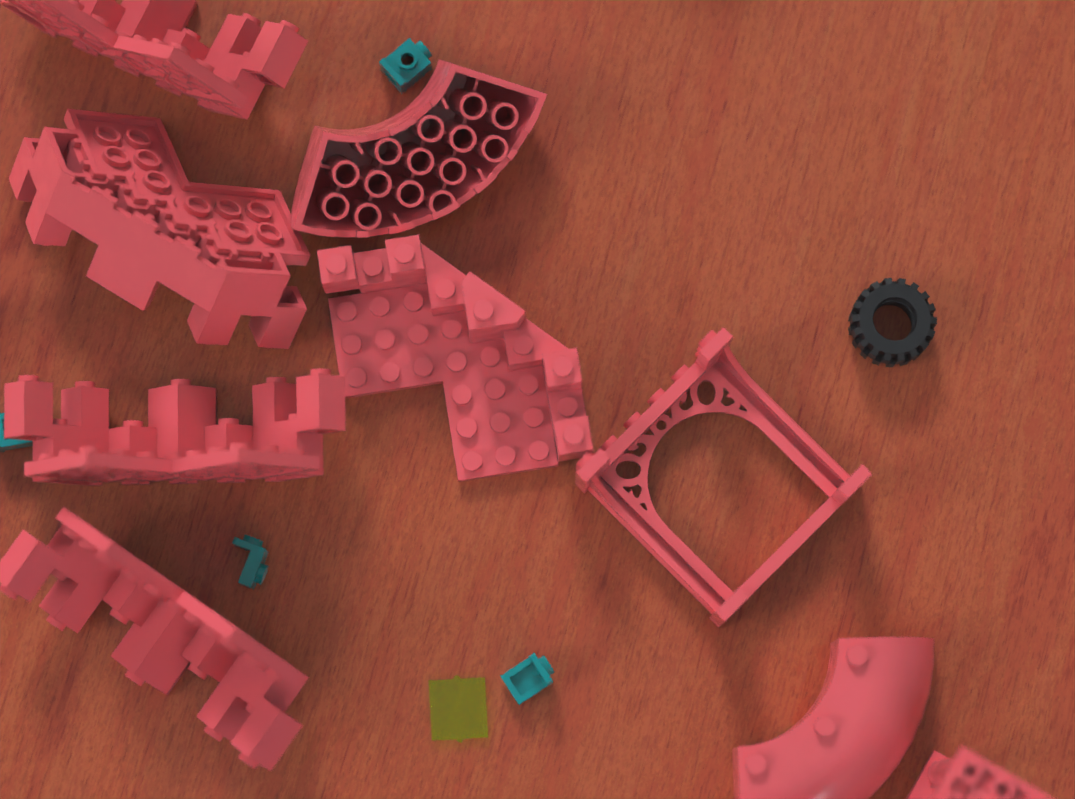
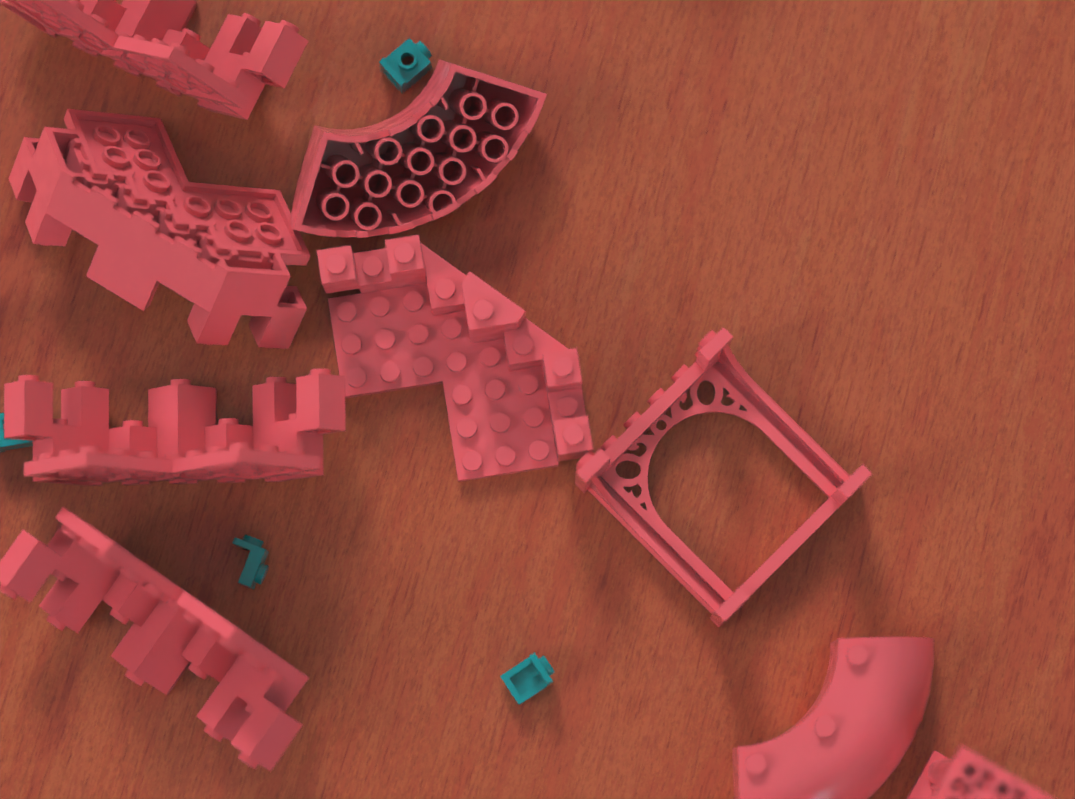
(458, 709): clear neon green piece -> none
(901, 296): black tyre -> none

